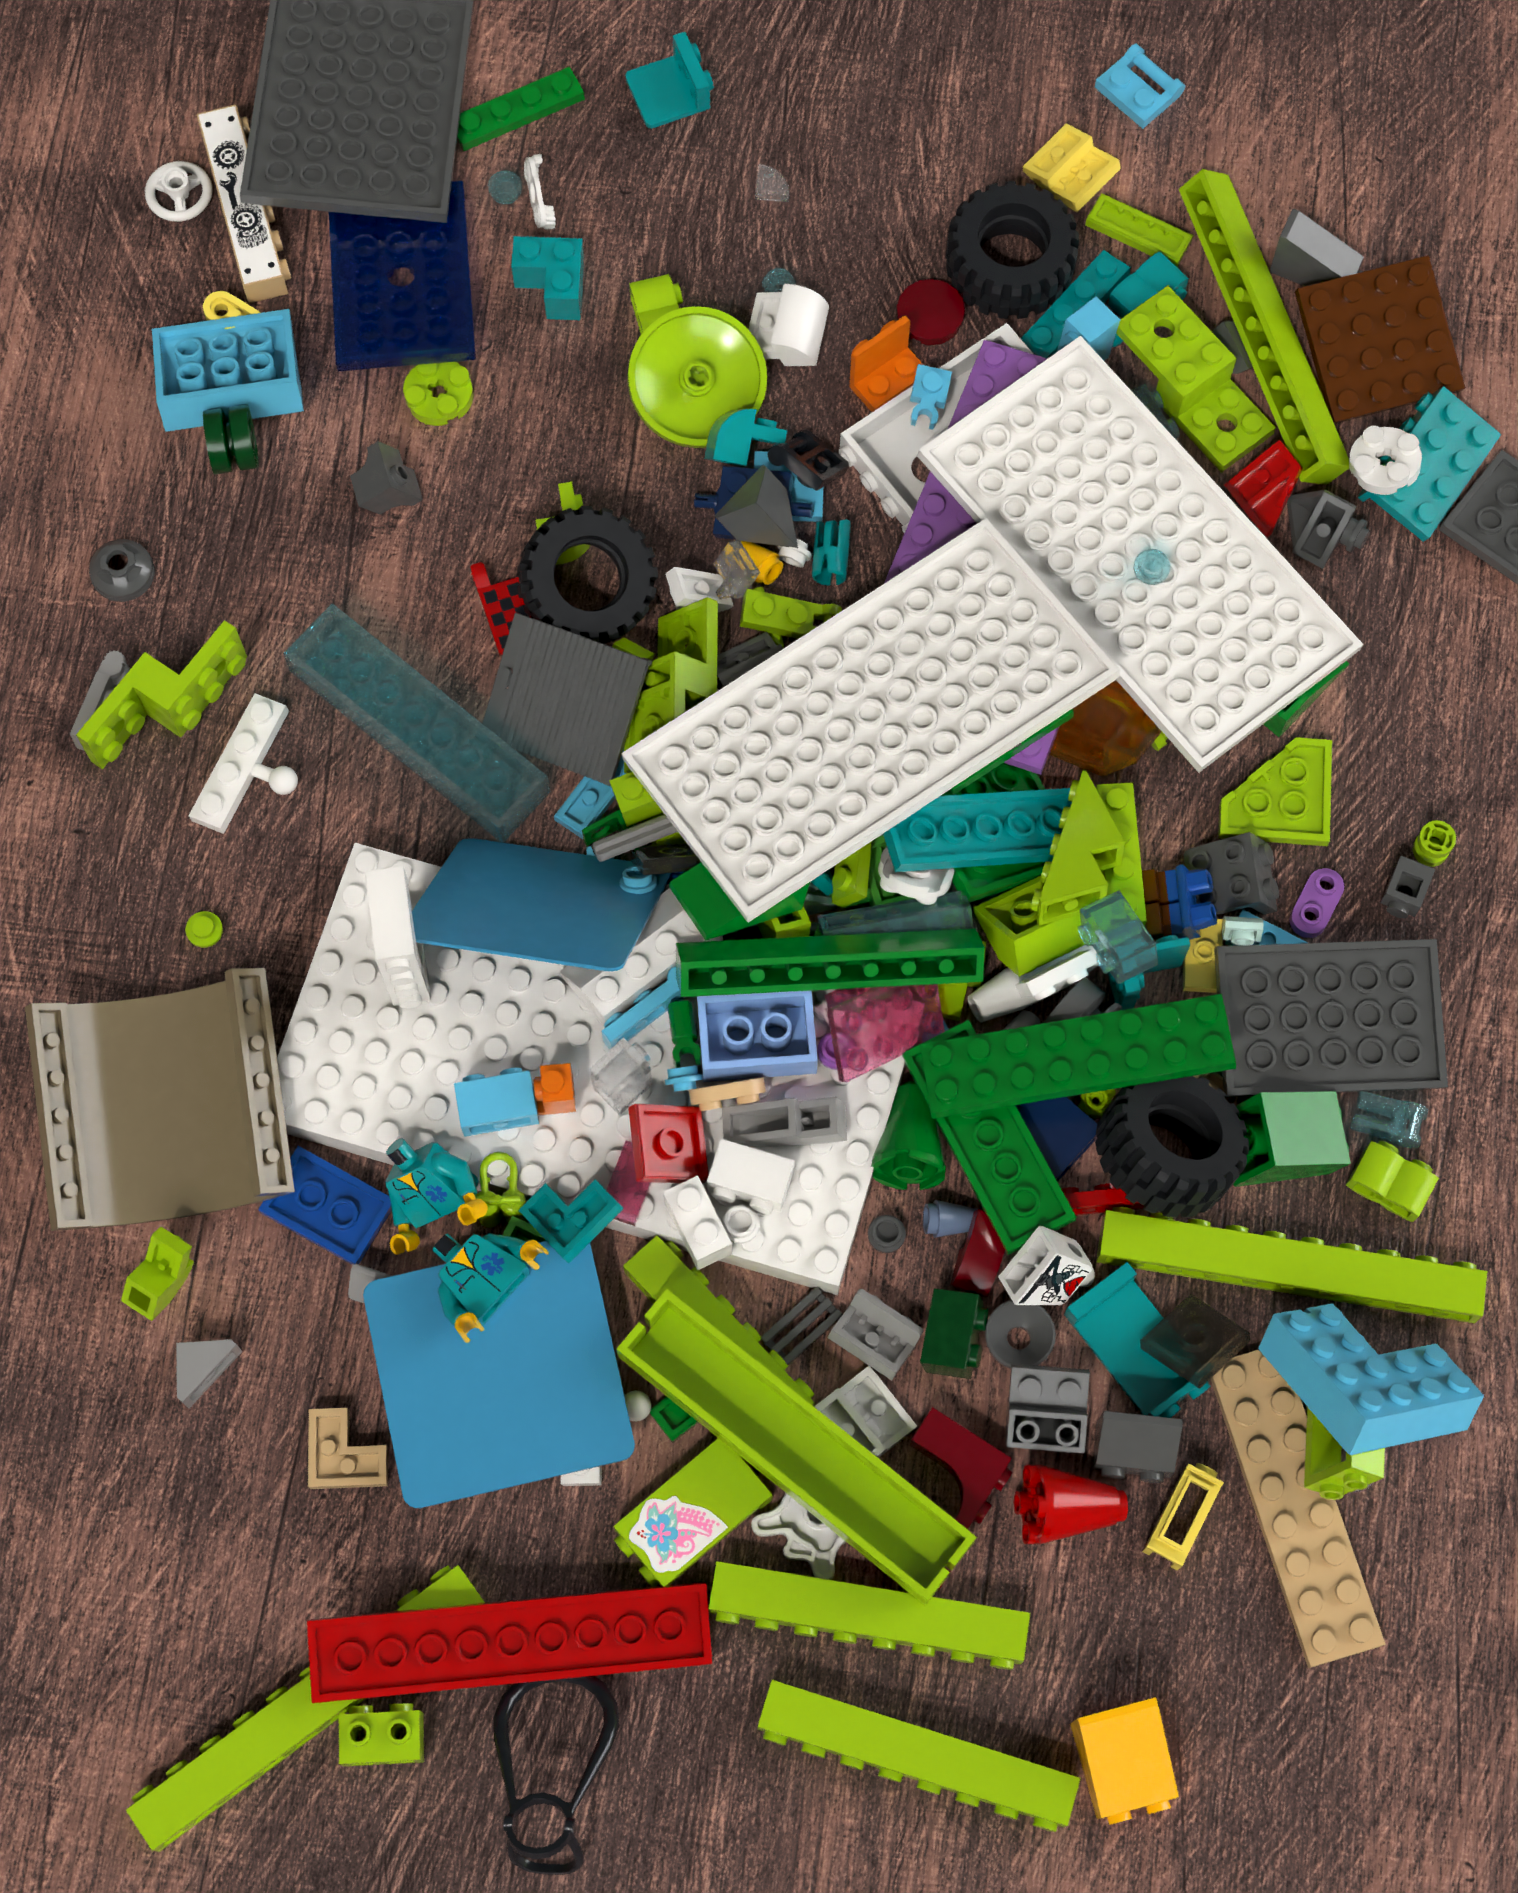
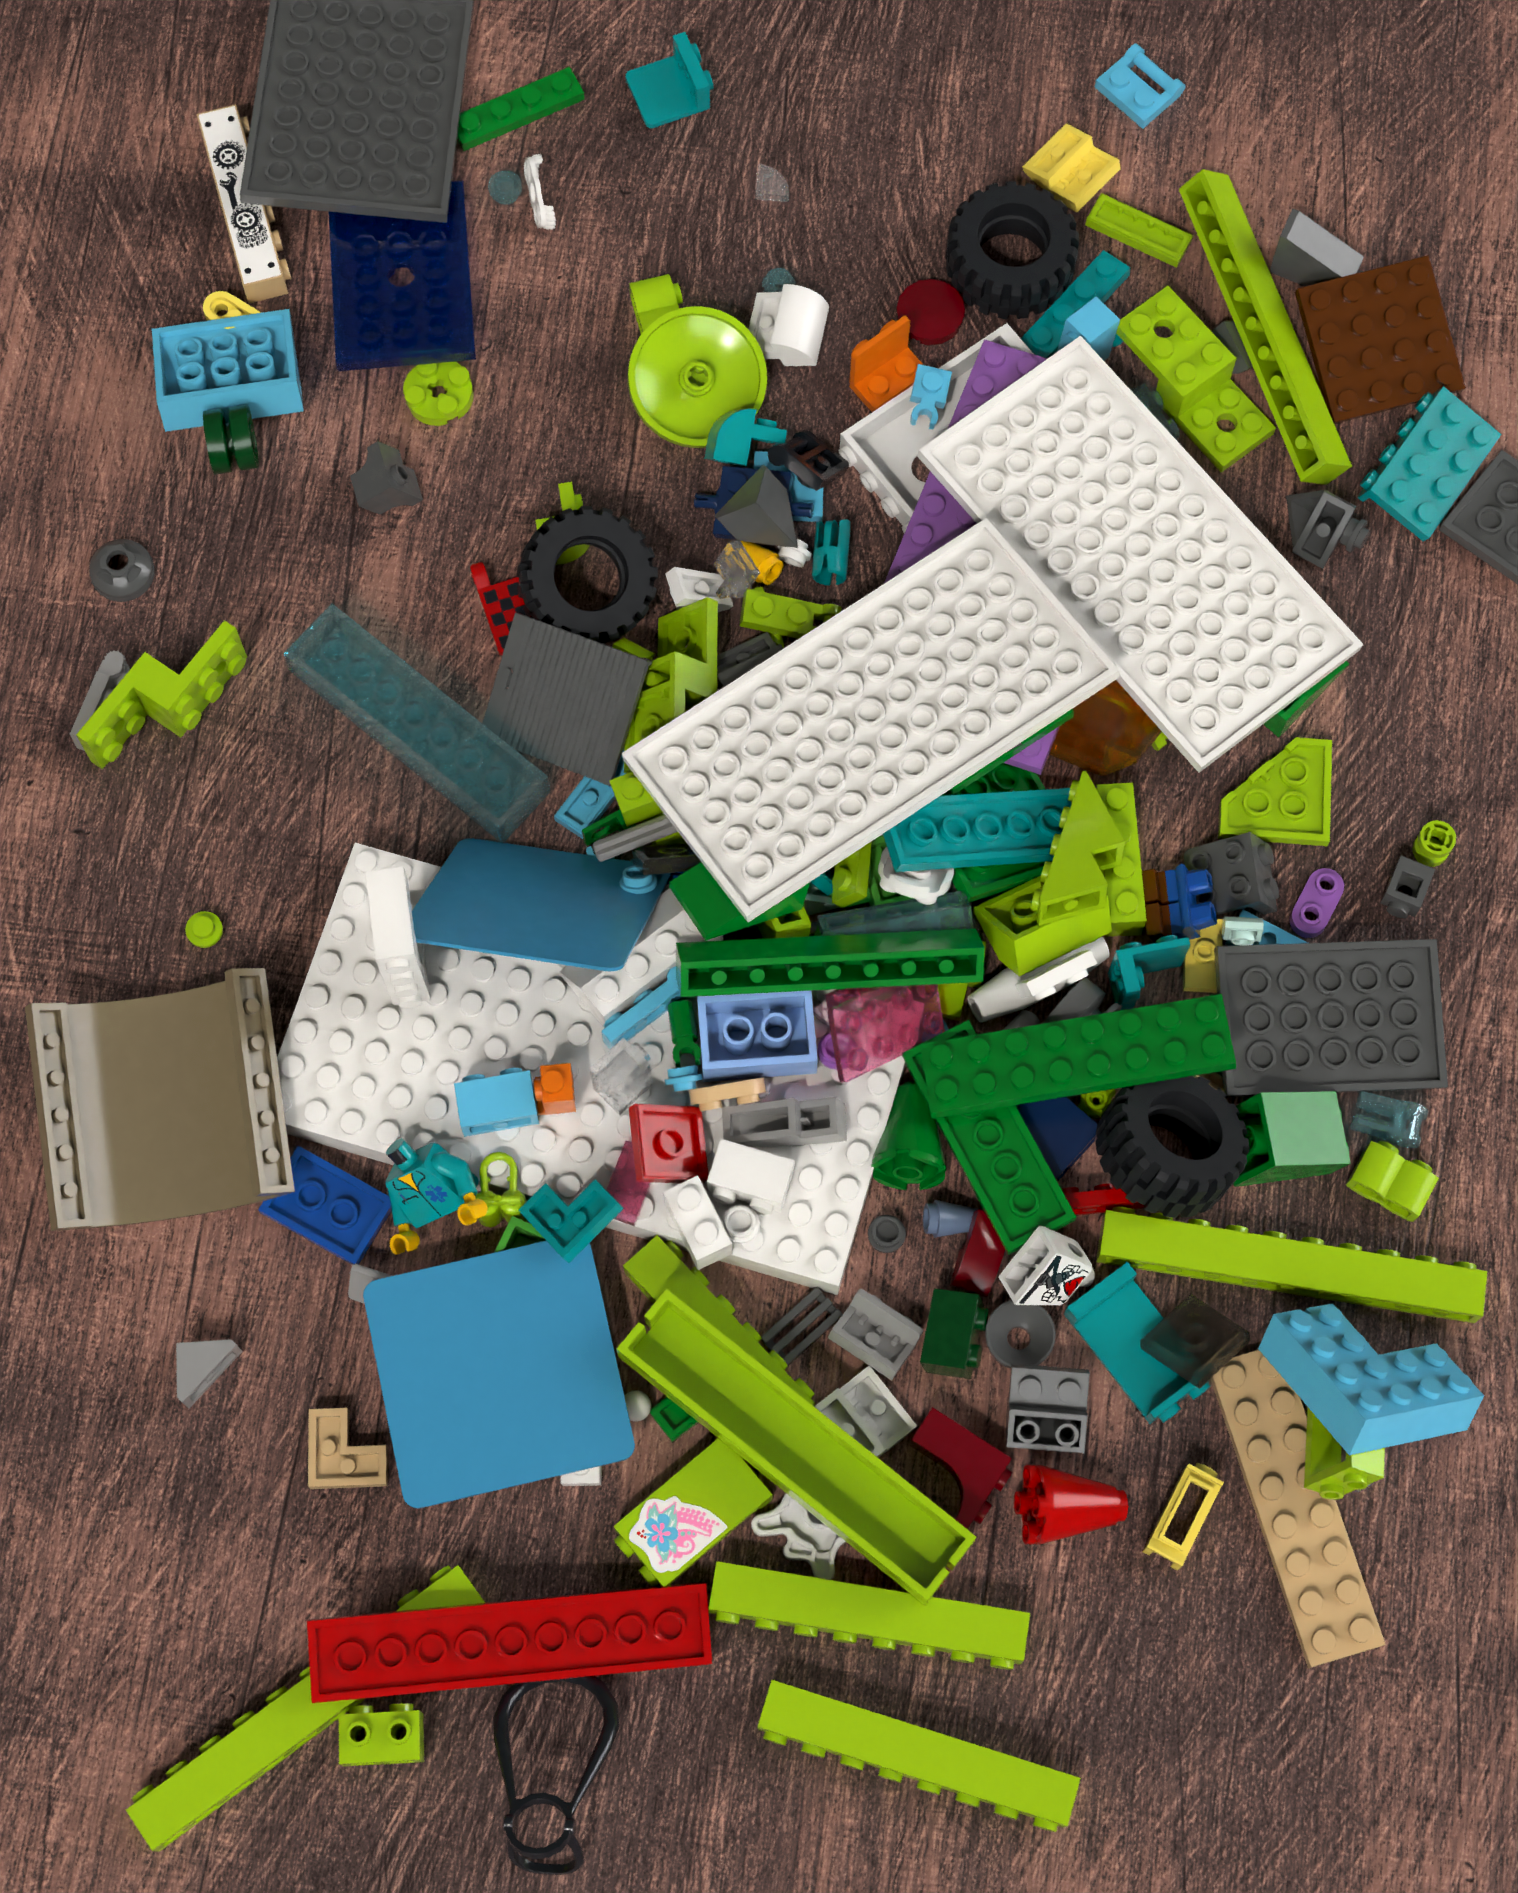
(159, 1275): lime brick -> none
(174, 175): white piece -> none
(242, 763): white plate -> none
(481, 1276): teal torso -> none
(551, 266): teal brick -> none
(1117, 937): clear light blue brick -> none
(1125, 1760): yellow slope -> none
(1136, 1446): dark grey slope -> none
(1146, 282): teal brick -> none
(1151, 567): clear light blue plate -> none
(1266, 486): red wing -> none
(1390, 442): white plate -> none

